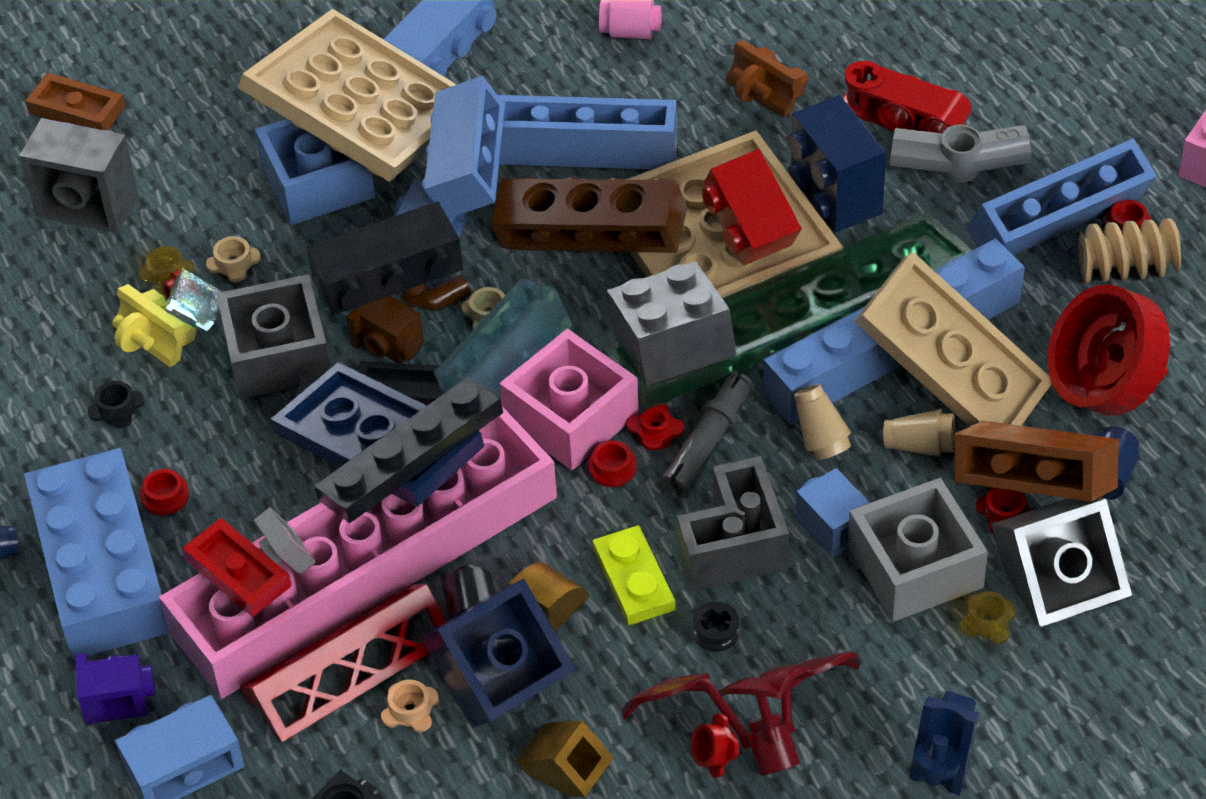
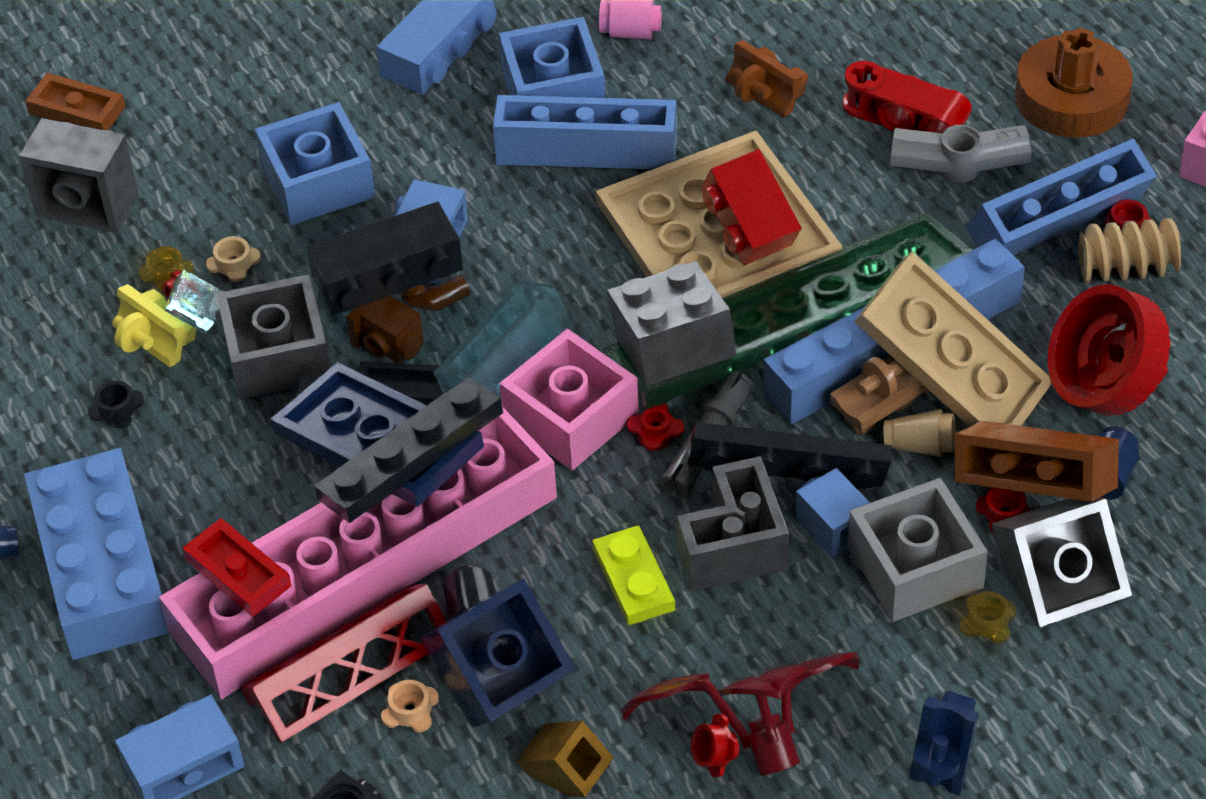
(113, 687): dark purple brick -> none
(164, 492): red plate -> none
(283, 542): light grey plate -> none
(350, 92): tan plate -> none
(464, 147): medium blue brick -> none
(481, 301): tan plate -> none
(552, 61): none -> medium blue brick
(553, 591): pearl gold brick -> none
(589, 215): reddish brown brick -> none
(612, 464): red plate -> none
(713, 639): black bush -> none
(790, 453): none -> black plate
(820, 423): tan cone -> none
(837, 163): dark blue brick -> none
(875, 394): none -> medium nougat hips
(1077, 66): none -> dark orange piece

